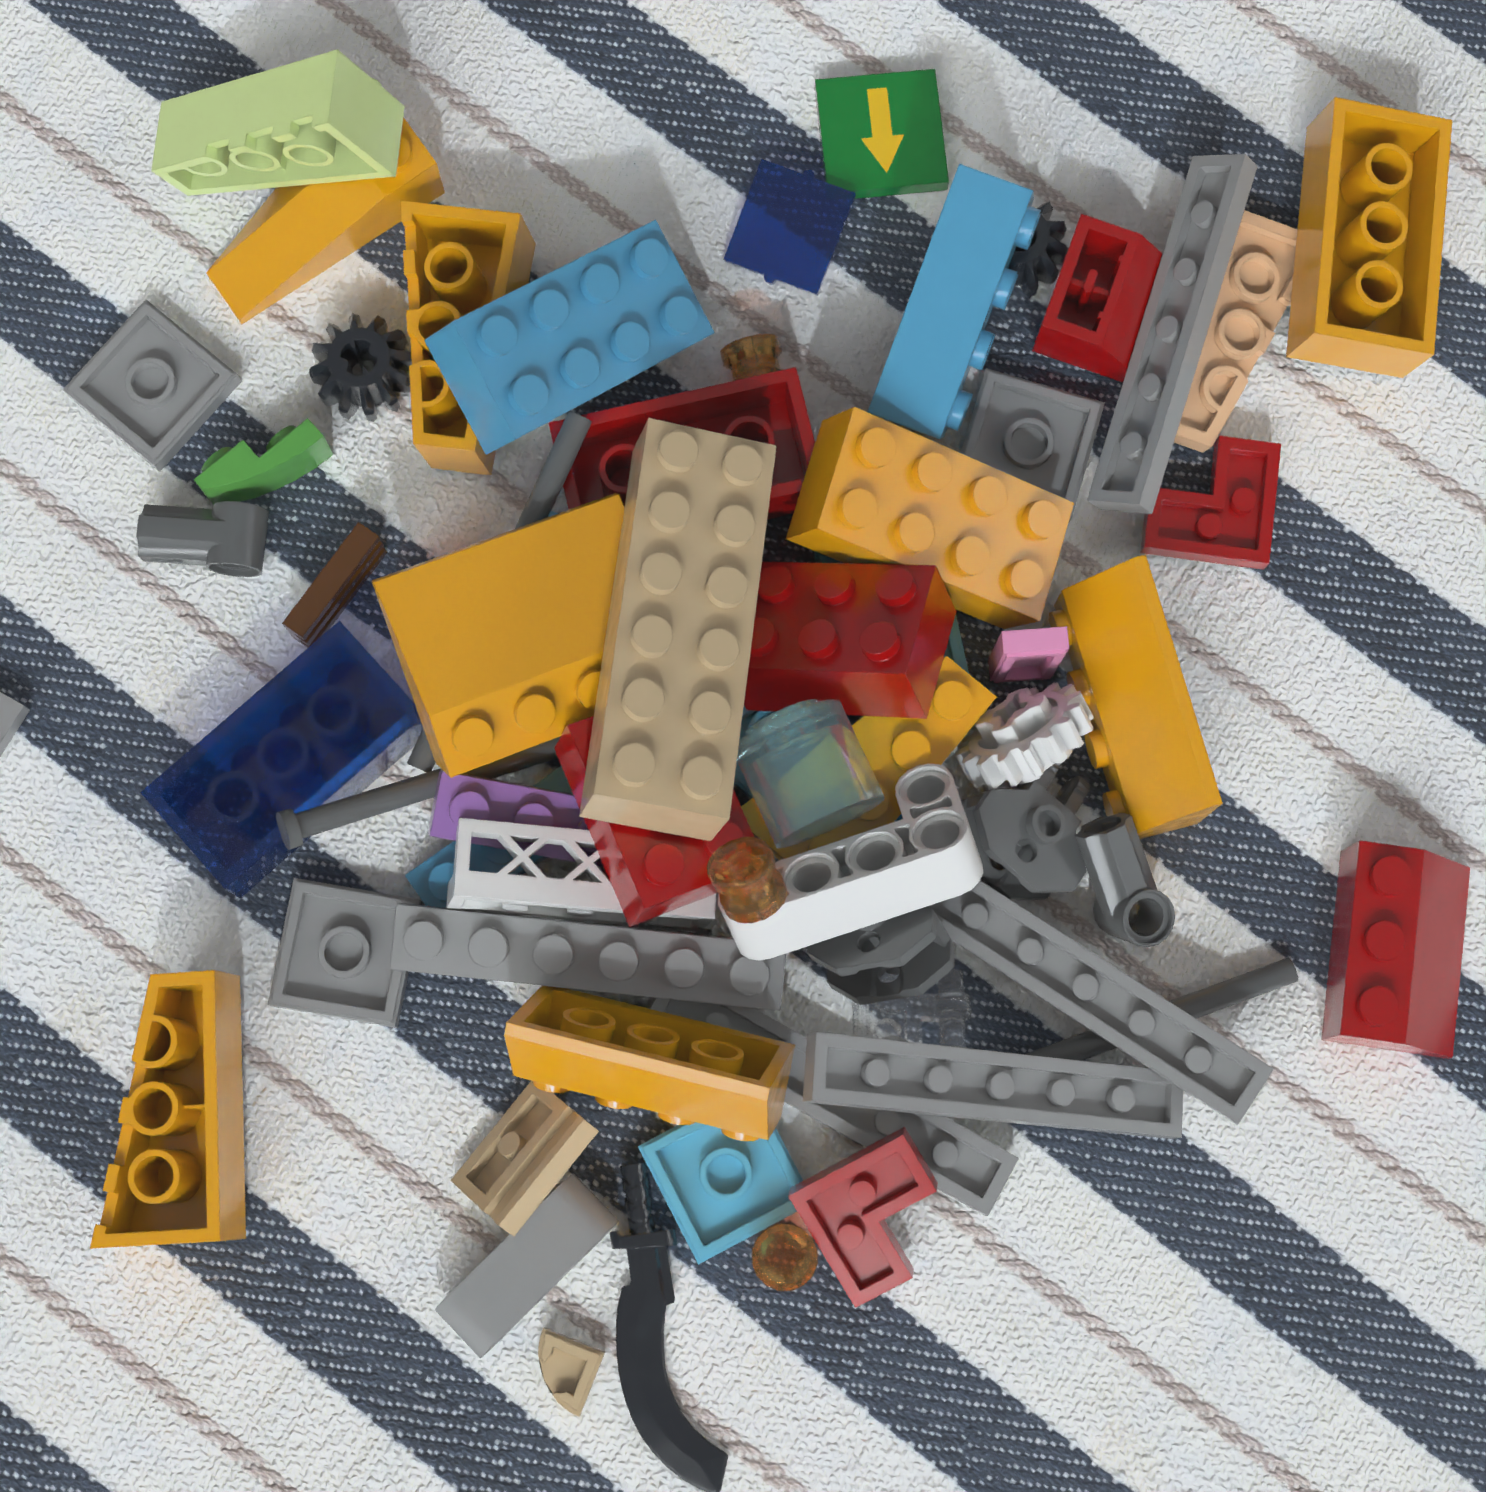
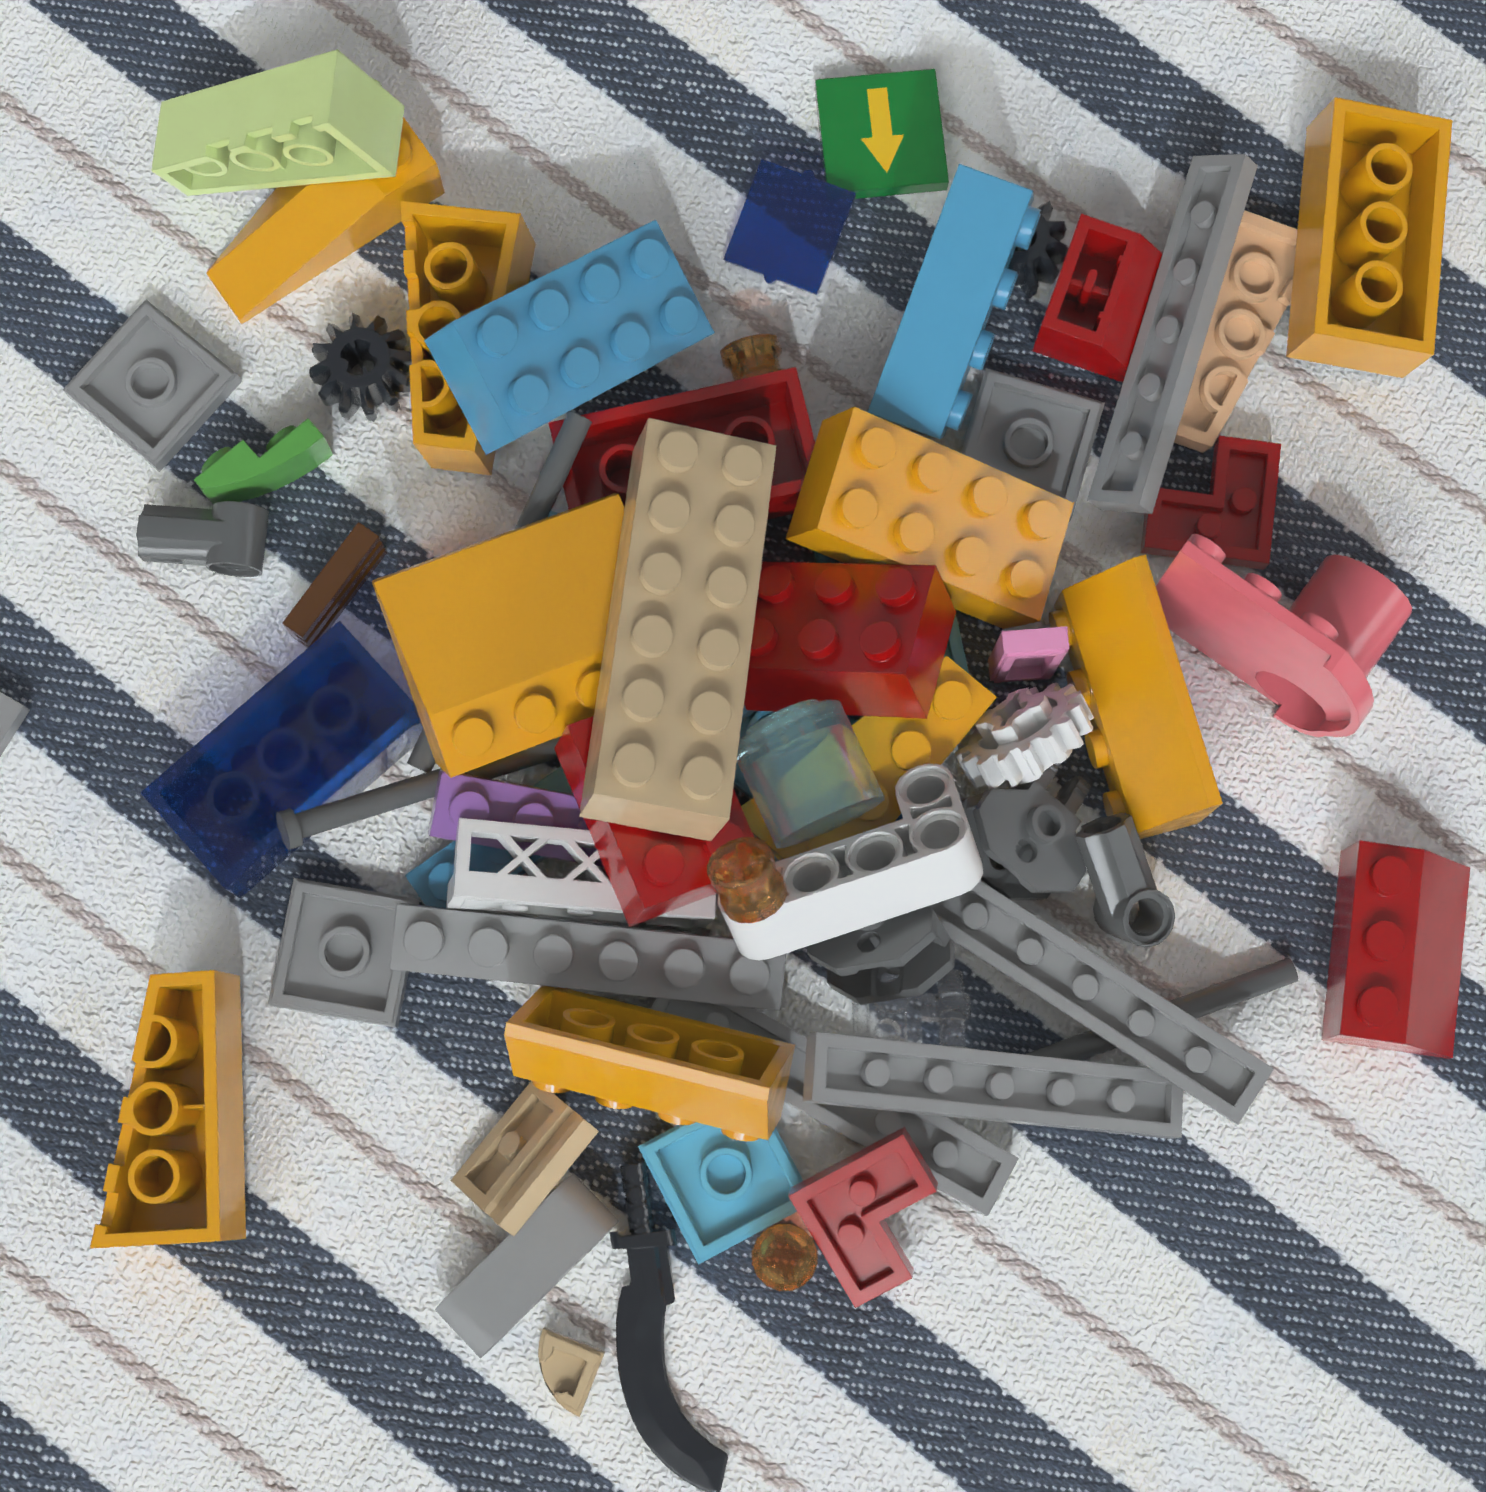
(1300, 658): none -> coral piece

